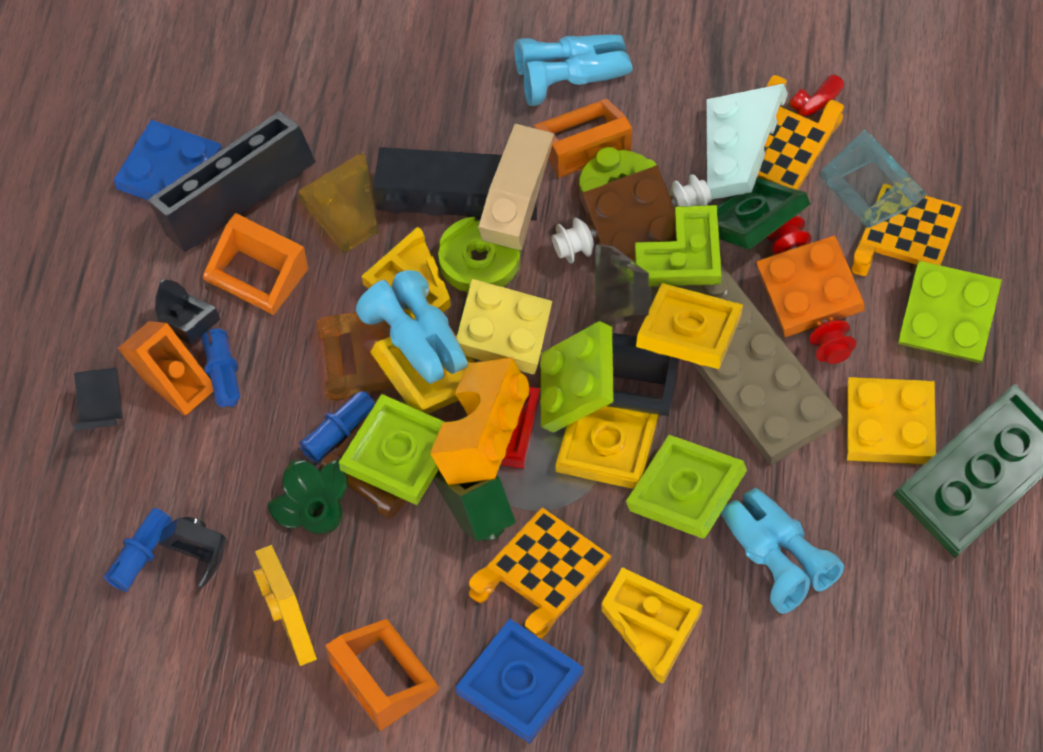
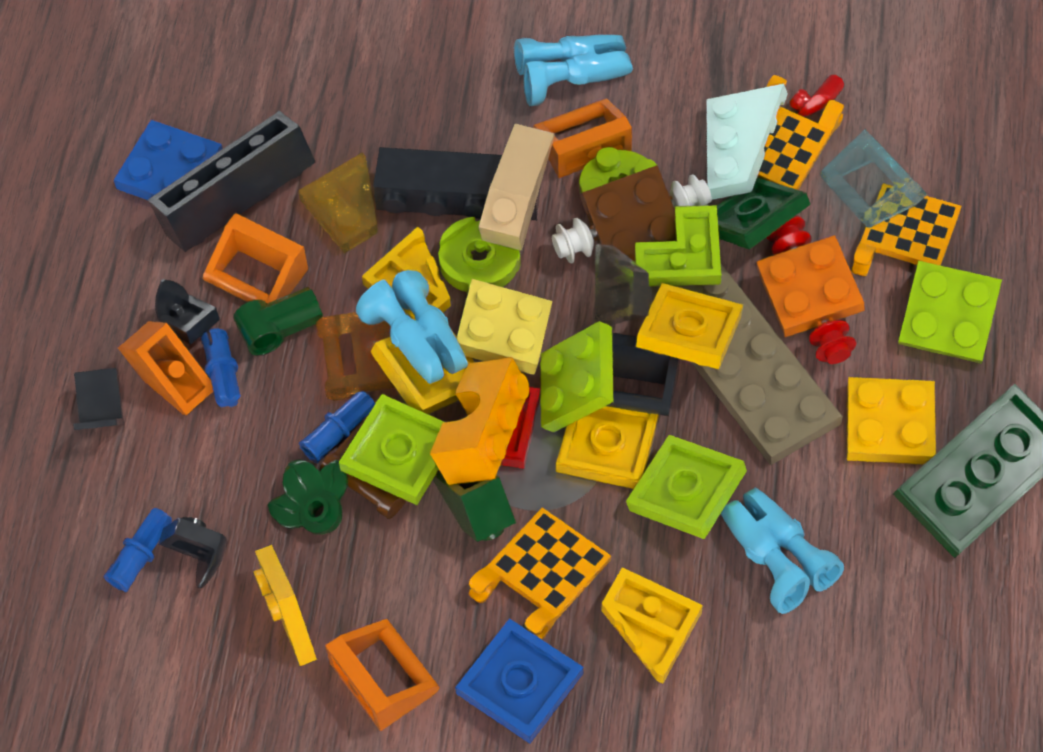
(267, 324): none -> dark green piece

